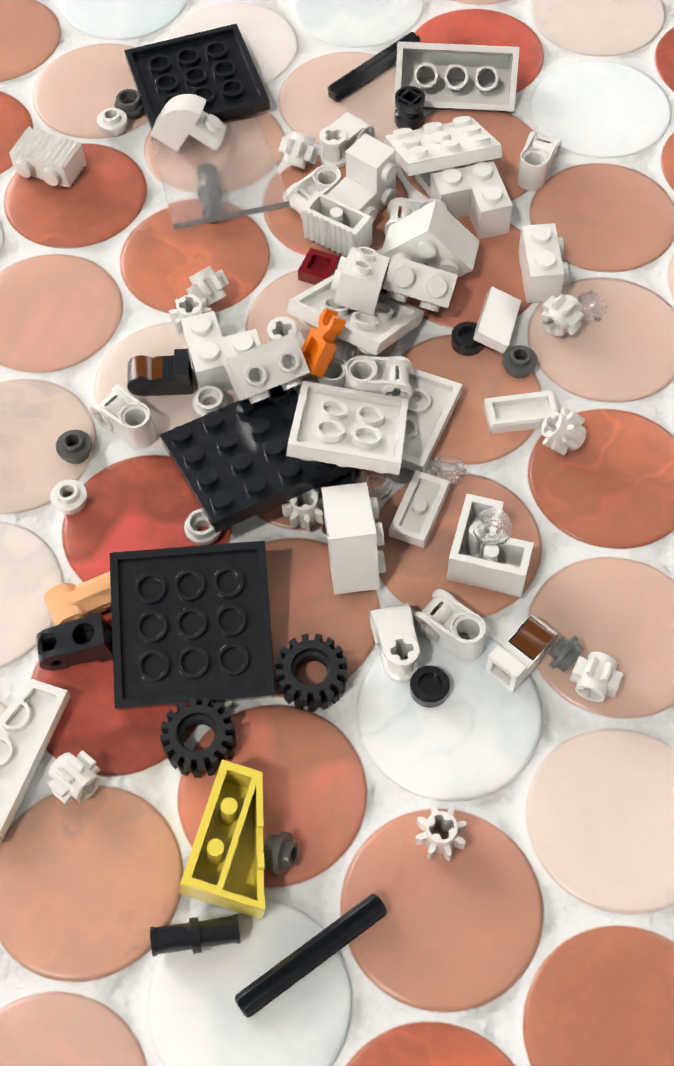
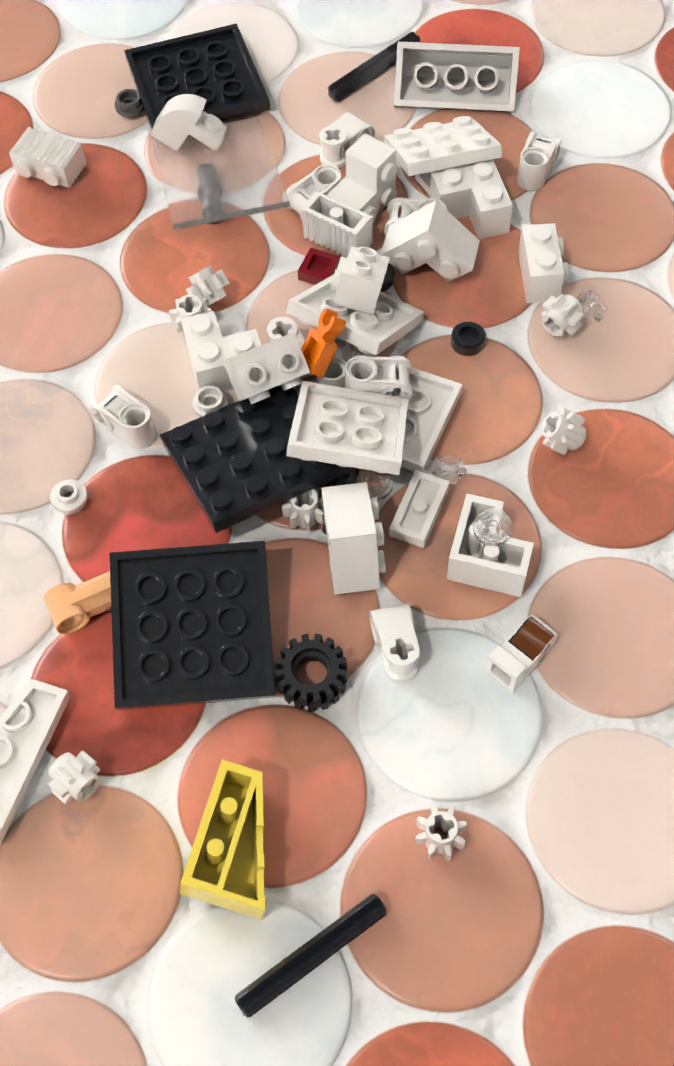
(75, 643): black leg -> none
(77, 453): dark grey plate -> none
(112, 121): white plate -> none
(160, 374): black leg -> none
(191, 715): black tyre -> none
(193, 523): white plate -> none
(195, 935): black pin -> none
(280, 853): dark grey plate -> none
(298, 149): white gear -> none
(409, 107): black wheel -> none
(419, 281): white brick -> none
(429, 686): black tile -> none
(446, 620): white piece -> none
(497, 320): white tile -> none
(518, 411): white tile -> none
(522, 367): dark grey plate -> none
(565, 653): dark grey plate -> none
(596, 676): white gear -> none

